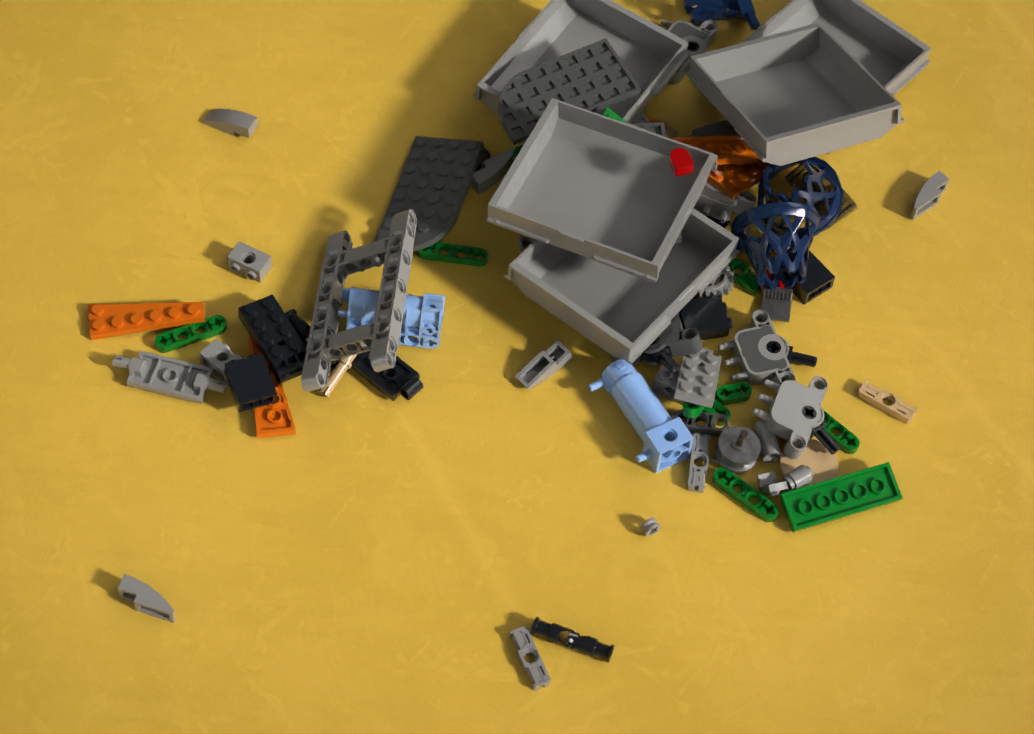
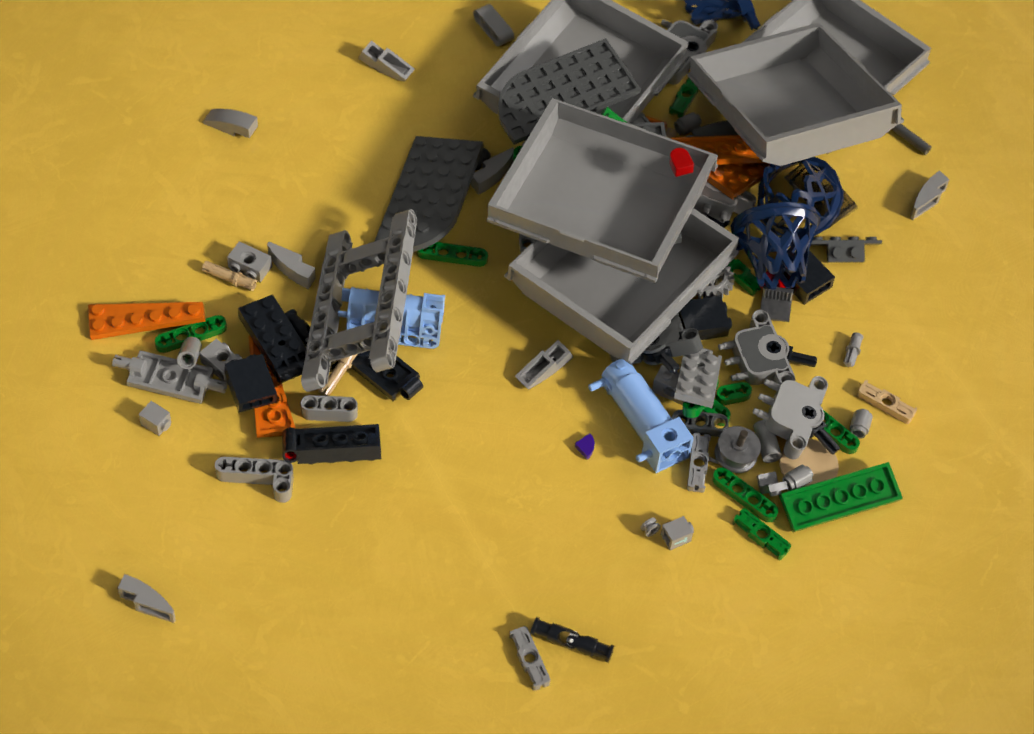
(155, 418): none -> light grey brick
(189, 353): none -> light grey pin
(225, 472): none -> light grey beam
(235, 278): none -> tan pin
(292, 265): none -> light grey slope
(321, 413): none -> light grey beam
(331, 444): none -> black hinge
(386, 62): none -> light grey slope
(493, 25): none -> light grey beam
(586, 446): none -> dark purple tile
(677, 533): none -> light grey brick
(682, 103): none -> green piece
(687, 123): none -> light grey brick
(773, 541): none -> green piece
(845, 250): none -> dark grey bracket
(853, 349): none -> light grey axle
(861, 423): none -> light grey brick
(912, 138): none -> dark grey piece

